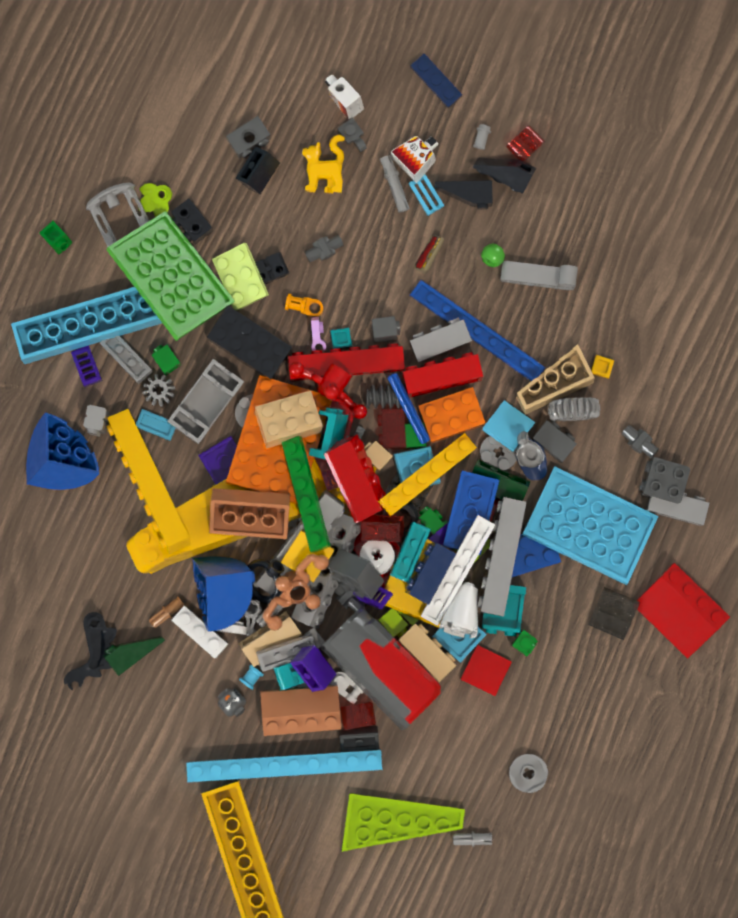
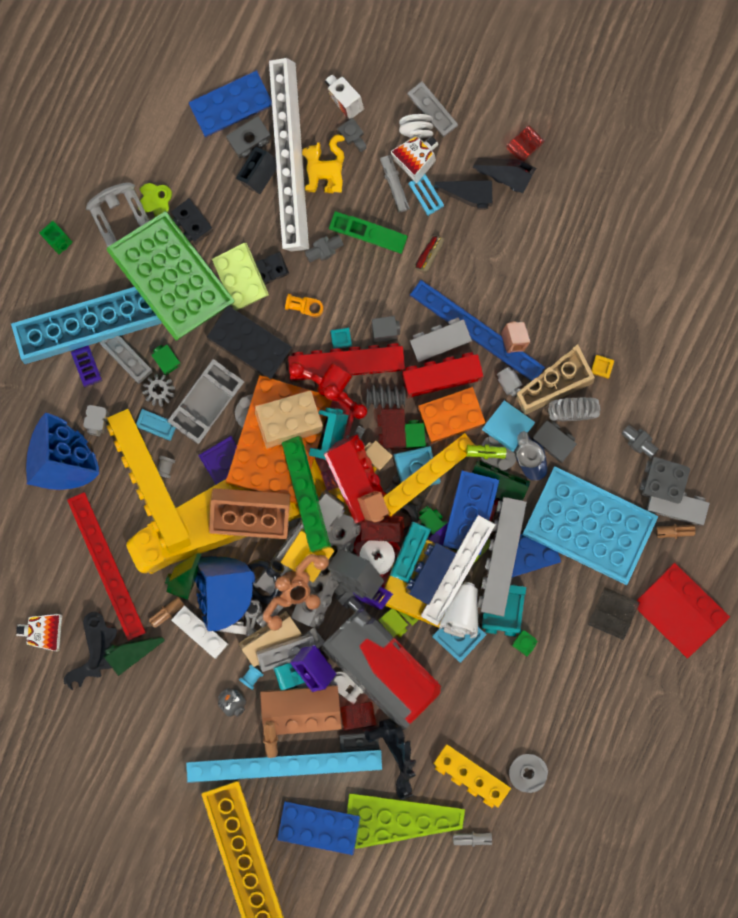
(42, 631): none -> torso
(106, 566): none -> red plate
(165, 466): none -> light grey bush
(183, 577): none -> dark green slope
(230, 104): none -> blue plate
(270, 739): none -> medium nougat axle
(289, 155): none -> white brick
(317, 328): lavender plate -> none
(319, 828): none -> blue plate
(368, 232): none -> green slope
(373, 506): none -> nougat brick
(400, 750): none -> black animal
(408, 408): blue axle -> none
(416, 125): none -> white piece
(427, 652): tan brick -> none
(431, 106): none -> light grey plate
(436, 81): dark blue plate -> none
(472, 776): none -> yellow brick
(482, 135): light grey pin -> none
(486, 670): red tile -> none
(493, 255): bright green piece -> none
(499, 452): none -> lime pin
(509, 381): none -> light grey brick
(515, 337): none -> nougat brick
(539, 275): light grey beam -> none
(675, 531): none -> medium nougat axle

